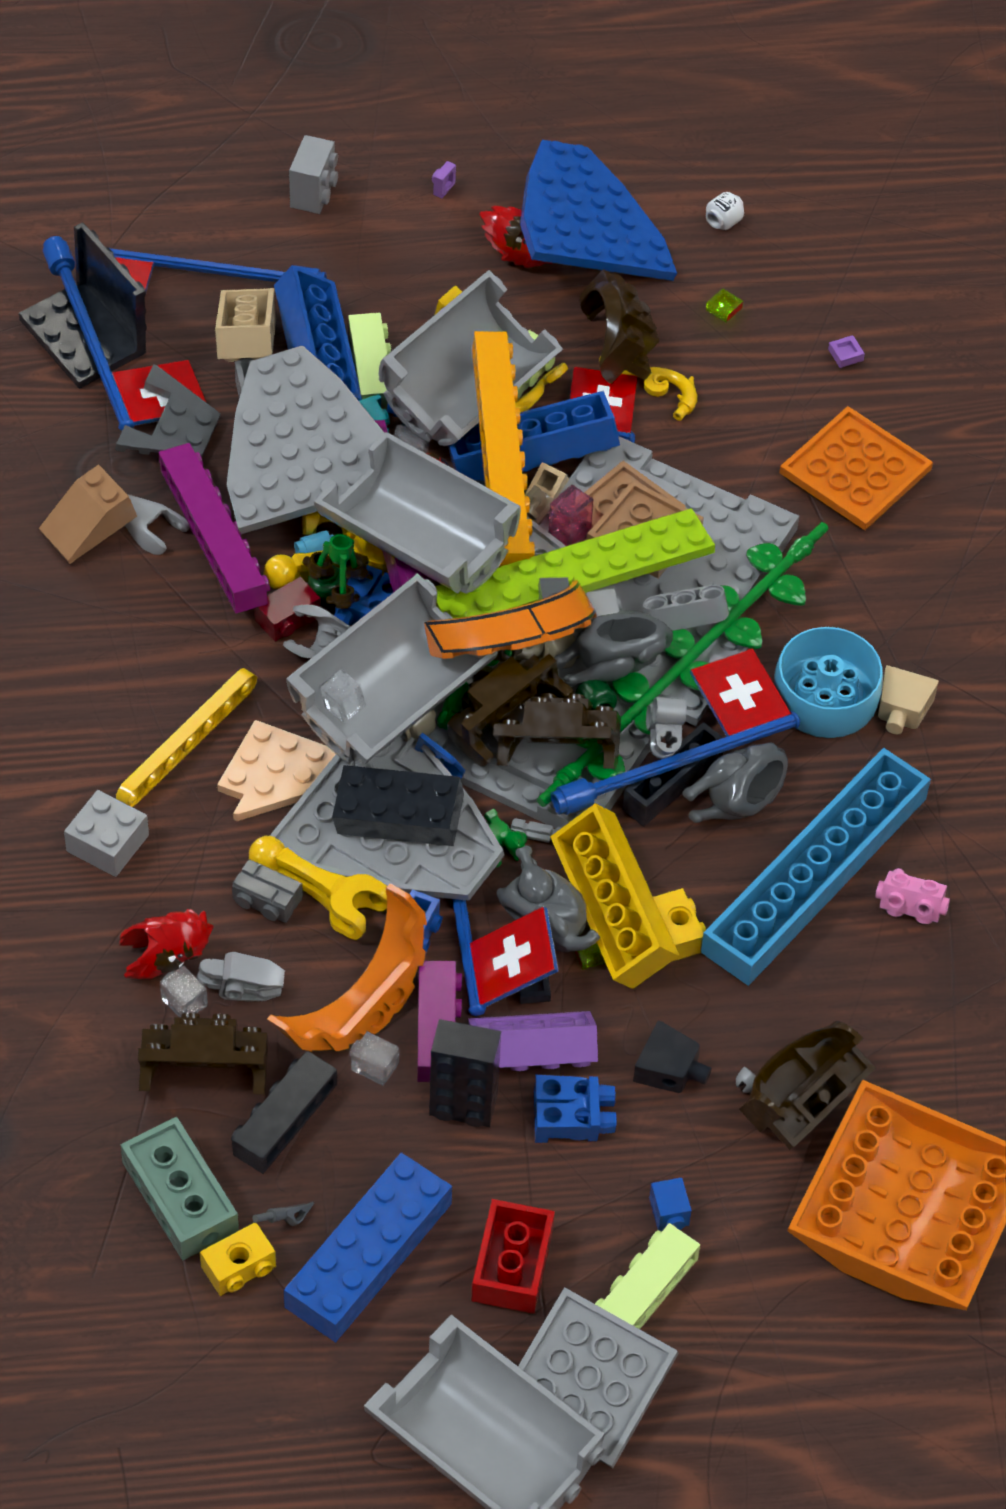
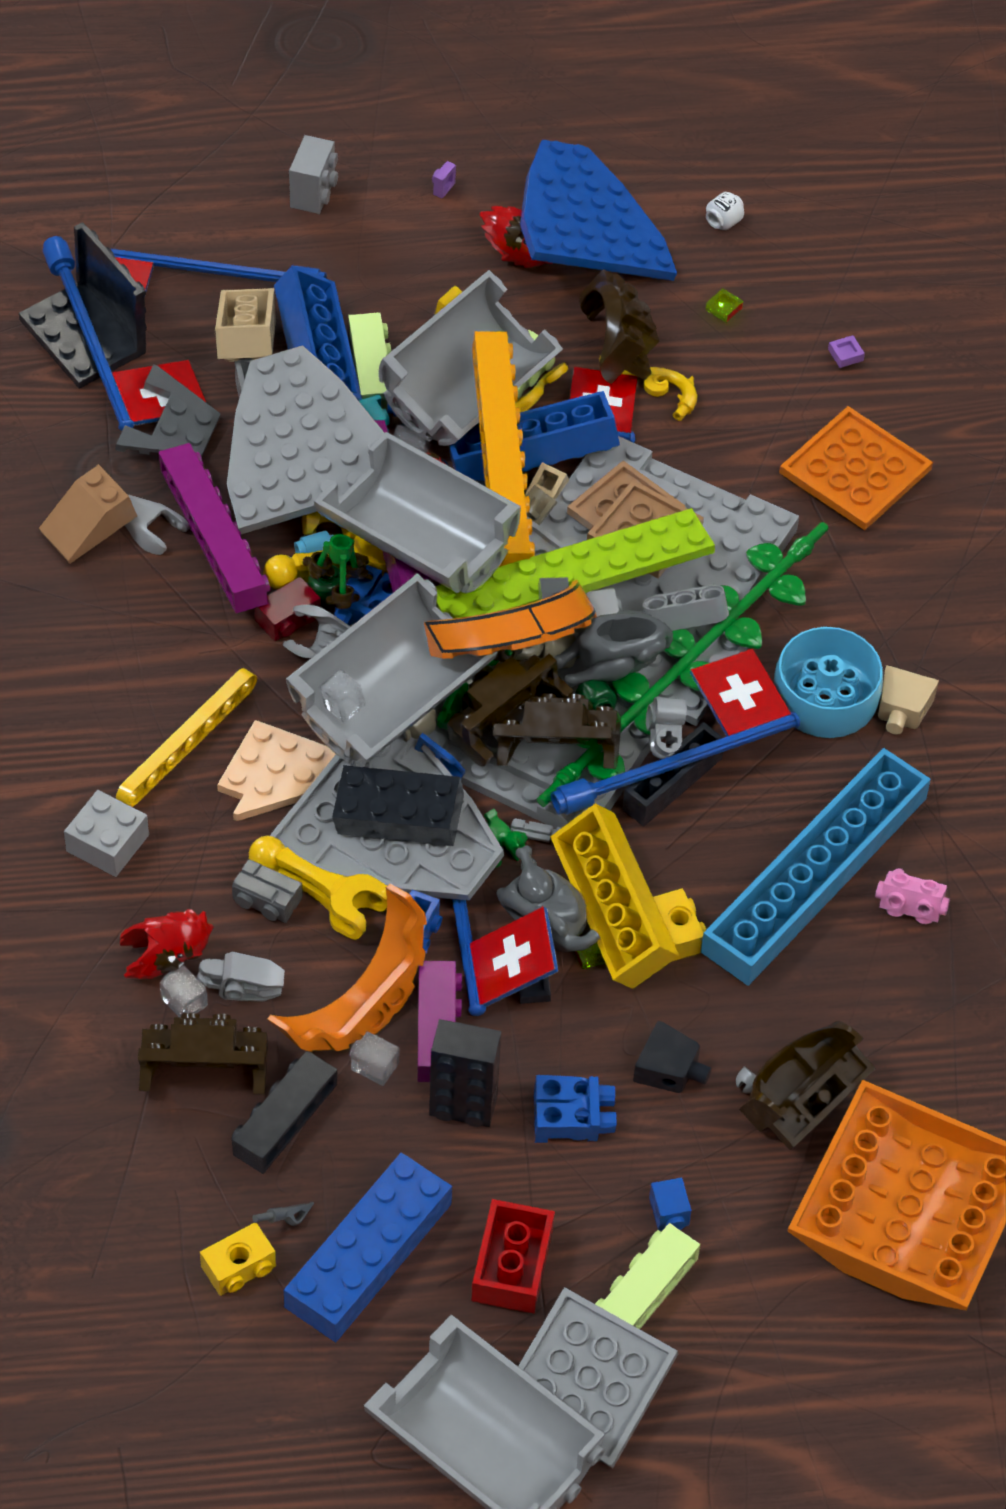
(179, 1188): sand green brick -> none
(544, 1039): medium lavender slope -> none
(571, 516): clear pink brick -> none
(740, 782): dark grey piece -> none

